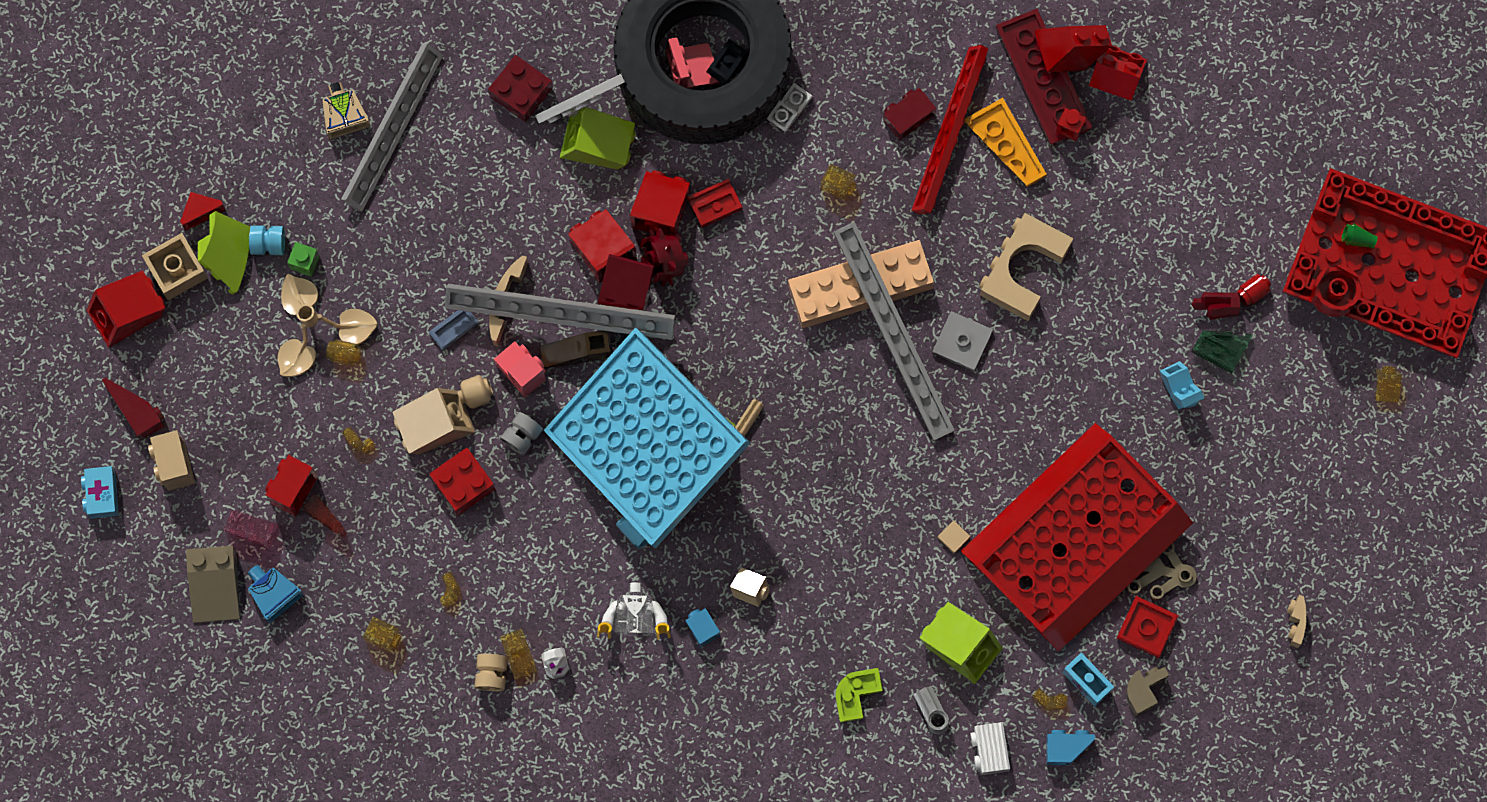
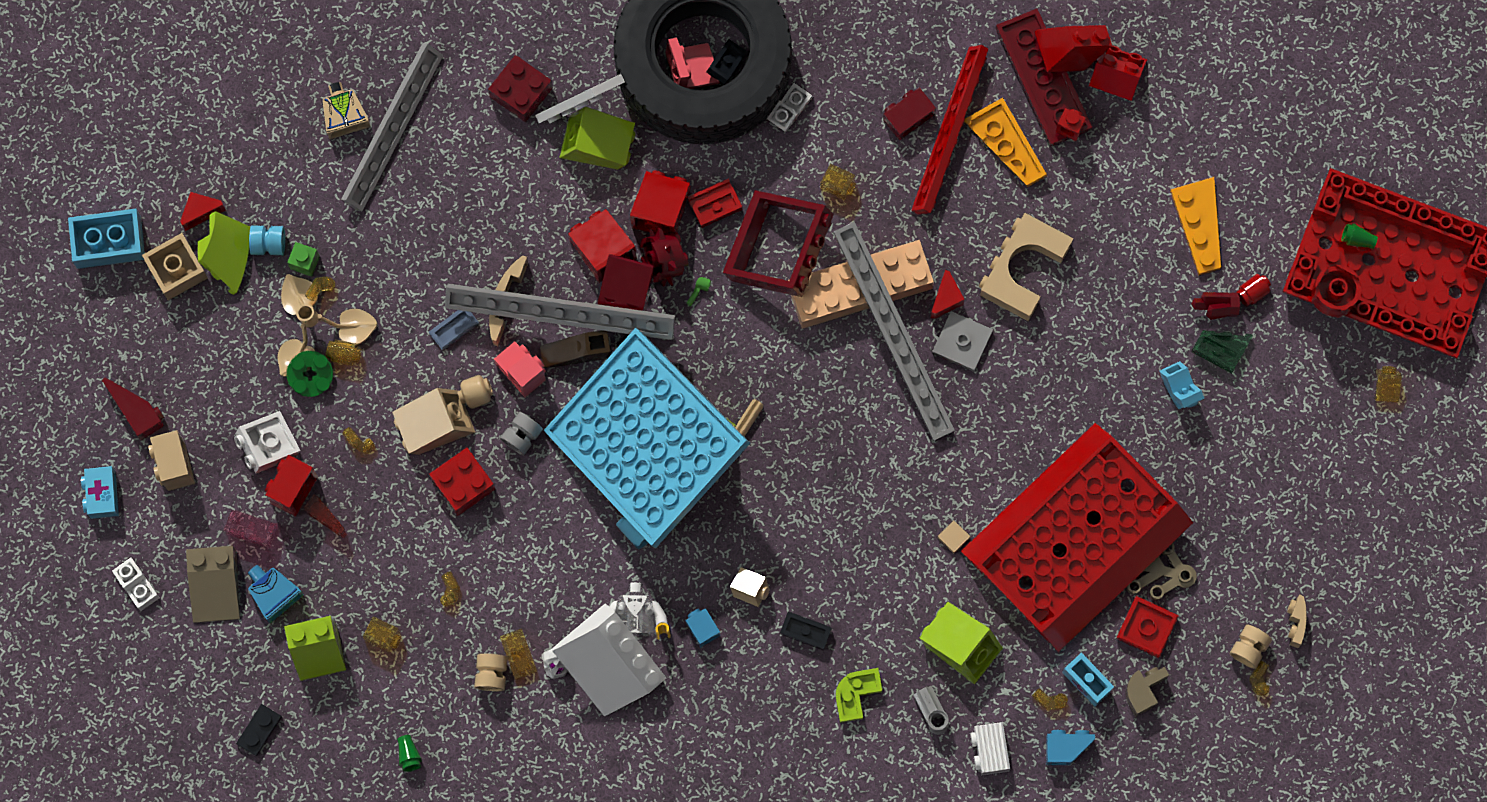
(106, 238): none -> medium azure brick
(125, 307): red slope -> none
(135, 584): none -> white slope
(259, 730): none -> black plate
(266, 442): none -> white plate
(315, 647): none -> lime slope
(318, 285): none -> clear yellow arm
(319, 382): none -> green plate
(408, 754): none -> green cone
(608, 661): none -> white slope
(701, 284): none -> bright green hand
(749, 233): none -> dark red window
(805, 630): none -> black plate
(948, 296): none -> red slope
(1198, 217): none -> light orange wing
(1250, 647): none -> tan wheel
(1257, 679): none -> clear yellow arm

